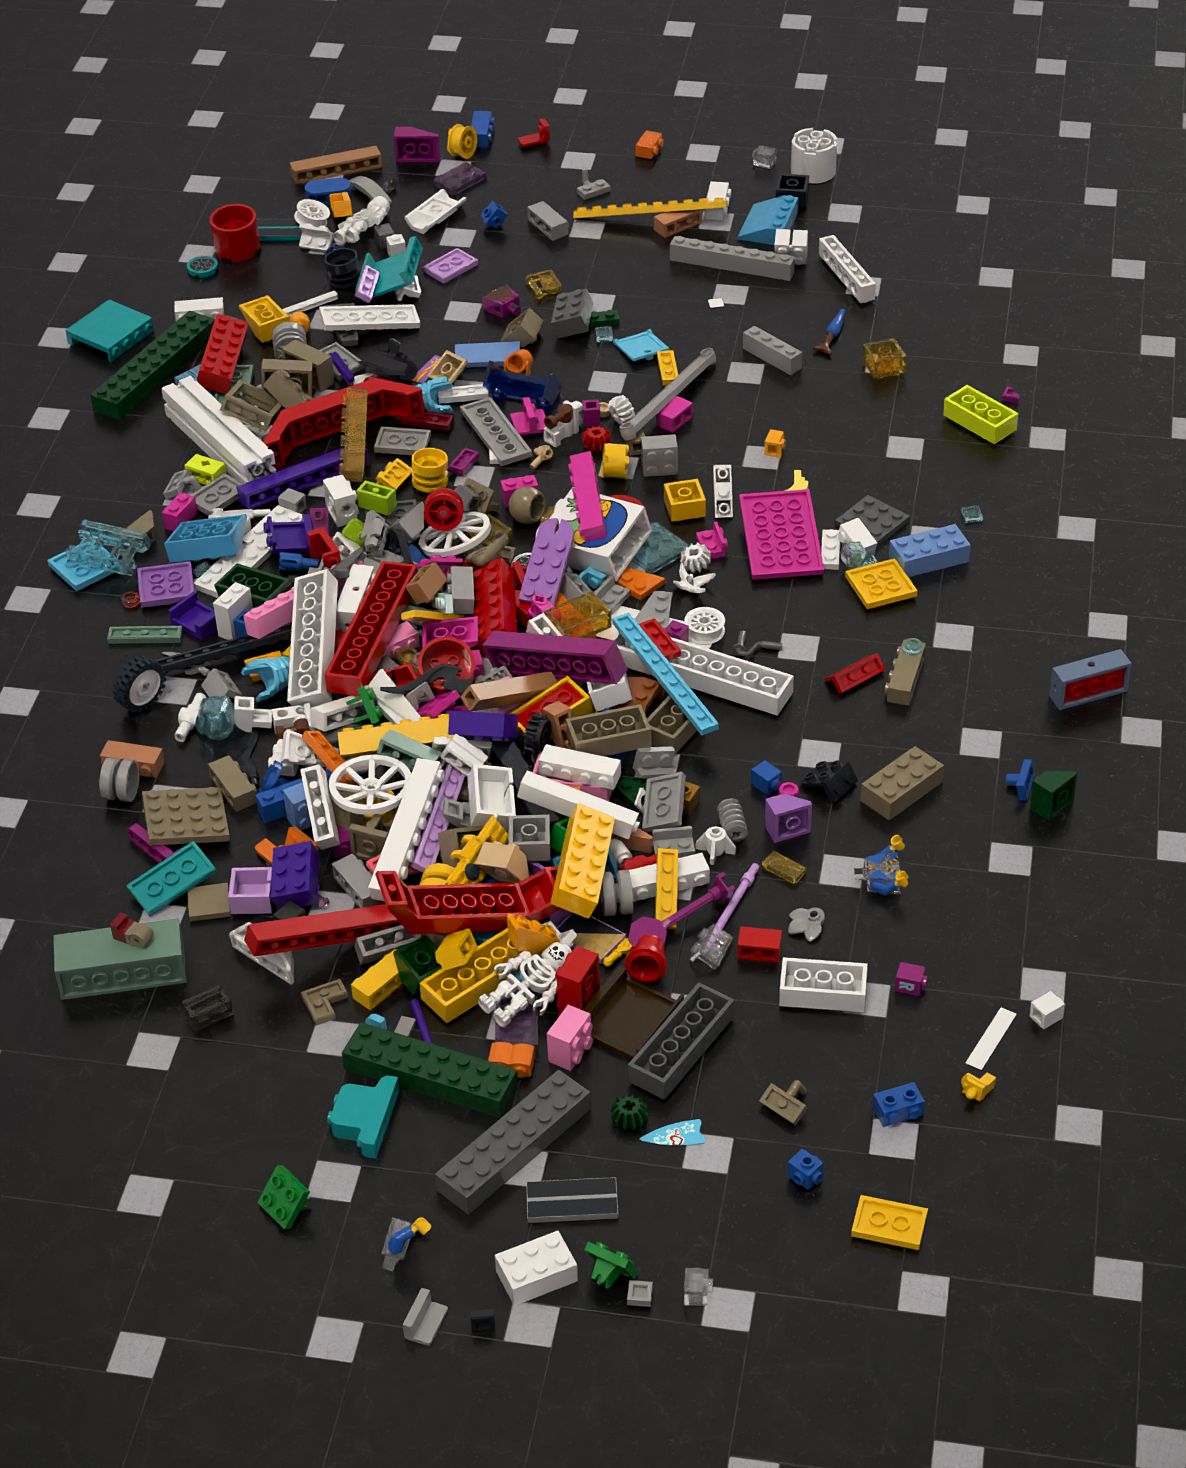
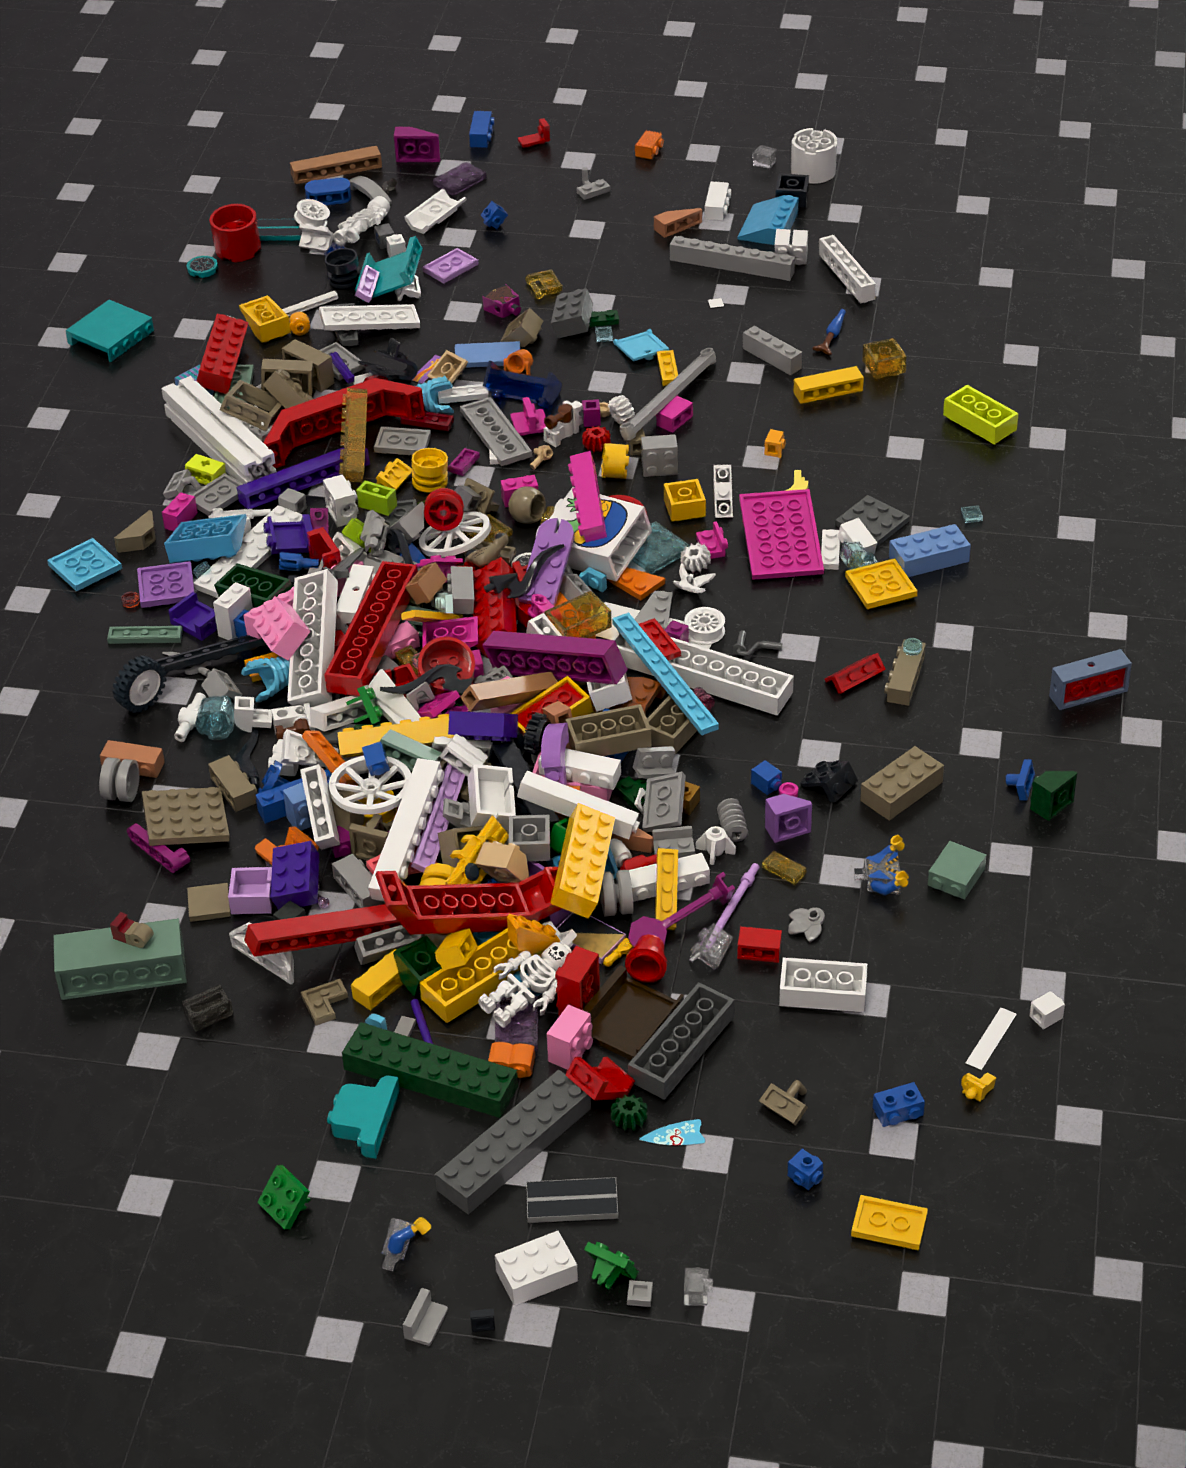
(110, 536): clear light blue fence -> none
(152, 365): dark green brick -> none
(171, 878): teal tile -> none
(207, 307): white brick -> none
(281, 628): none -> bright pink brick
(286, 333): light grey wheel -> none
(340, 204): light orange panel -> none
(376, 758): none -> blue brick
(462, 141): yellow wheel -> none
(516, 588): none -> black piece
(547, 220): light grey brick -> none
(553, 751): none -> medium lavender arch
(600, 1082): none -> red panel
(611, 594): light grey bracket -> none
(688, 204): yellow plate -> none
(705, 698): none -> clear pink wheel
(828, 384): none -> yellow brick
(910, 979): magenta brick -> none
(957, 870): none -> sand green brick
(1010, 396): magenta tile -> none

